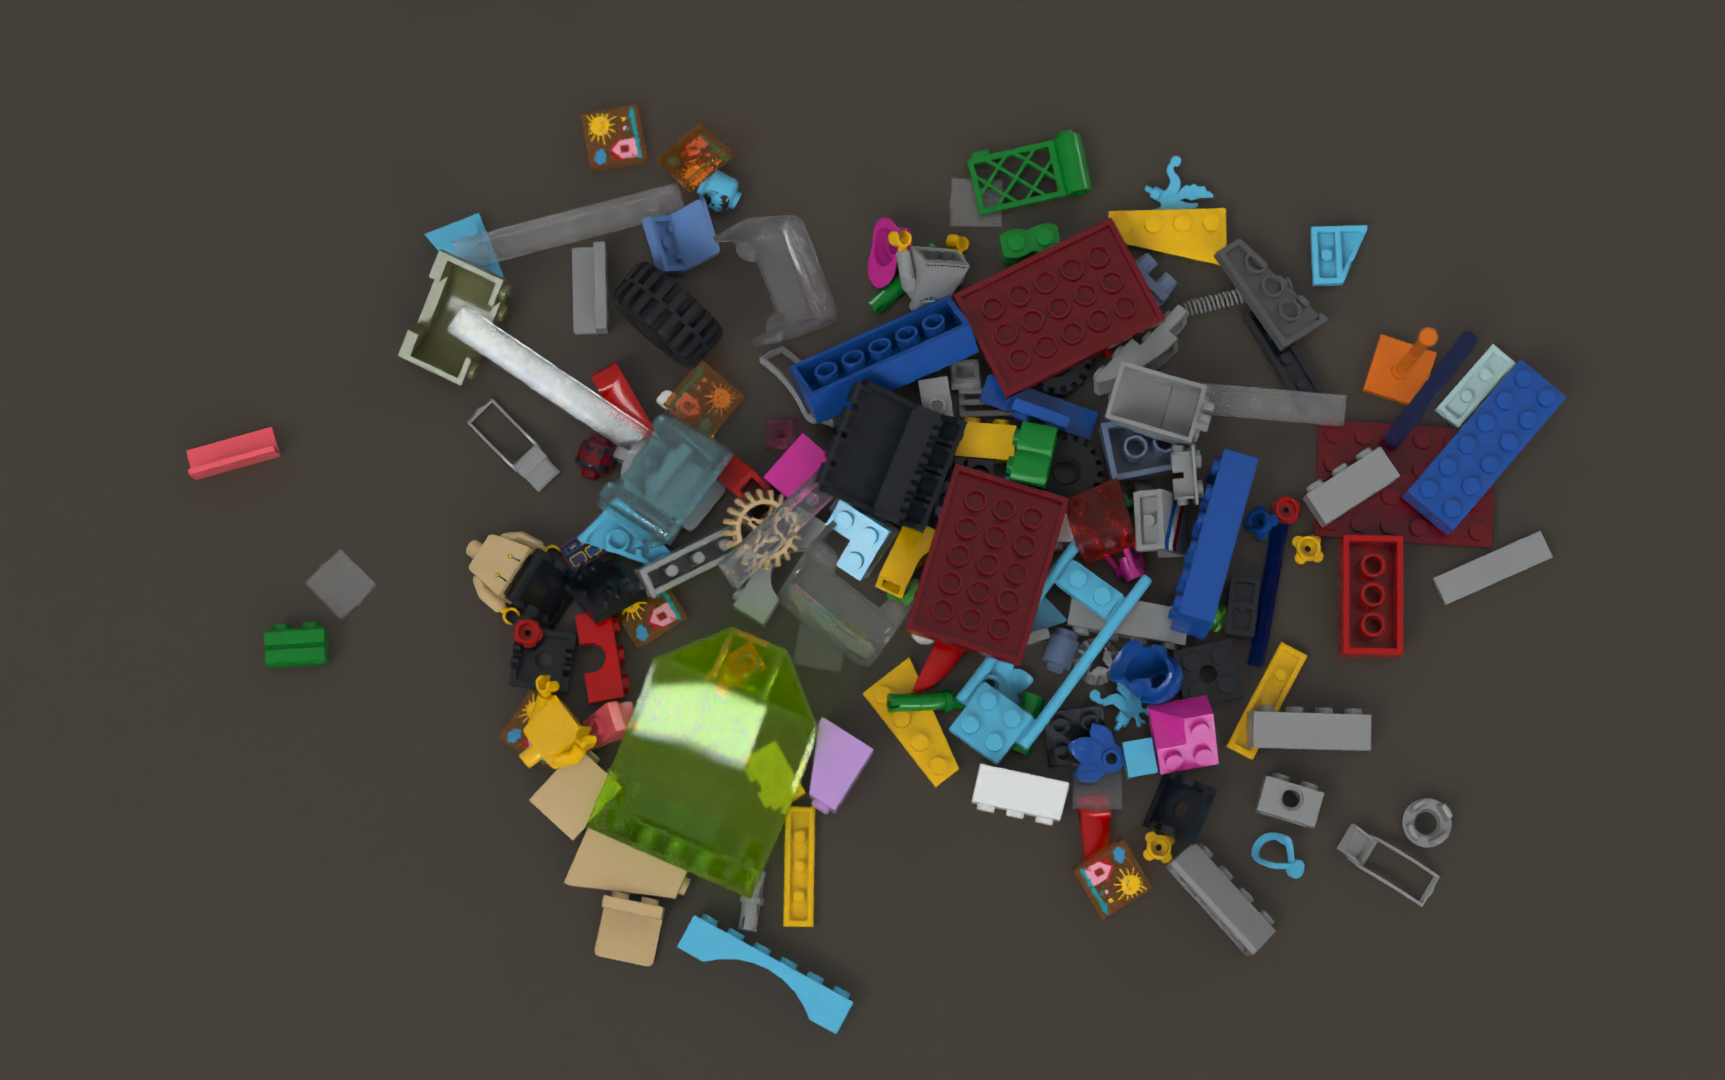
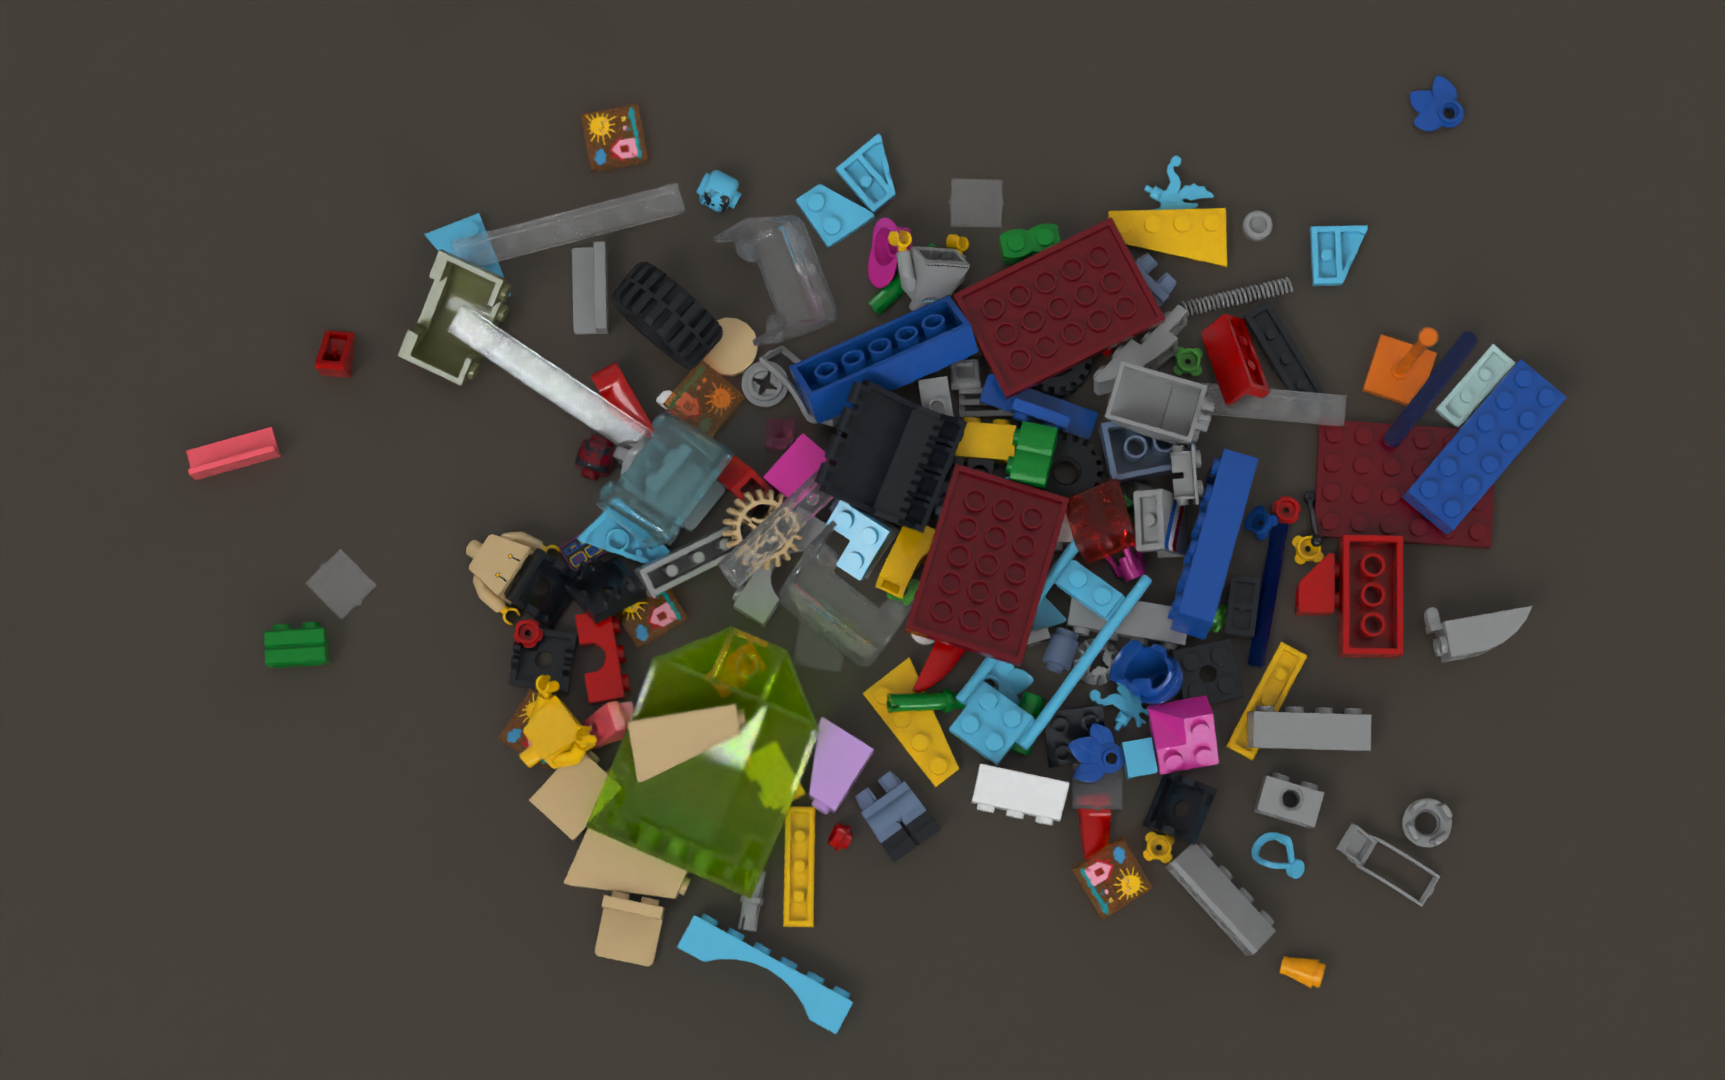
(336, 354): none -> red slope
(533, 465): light grey piece -> none
(677, 737): none -> tan slope
(682, 238): medium blue bracket -> none
(695, 157): clear orange tile -> none
(735, 349): none -> tan tile
(752, 389): none -> light grey gear
(832, 214): none -> medium azure wing
(840, 837): none -> red plate
(869, 175): none -> medium azure wing
(895, 807): none -> sand blue hips
(1067, 163): green piece -> none
(1194, 356): none -> bright green plate
(1234, 359): none -> red panel
(1257, 225): none -> light grey tile
(1268, 296): dark grey wing -> none
(1303, 970): none -> light orange cone
(1309, 498): none -> black hinge
(1316, 591): none -> red slope
(1350, 485): light grey brick -> none
(1433, 104): none -> blue plate
(1474, 634): none -> light grey piece
(1492, 568): light grey tile -> none

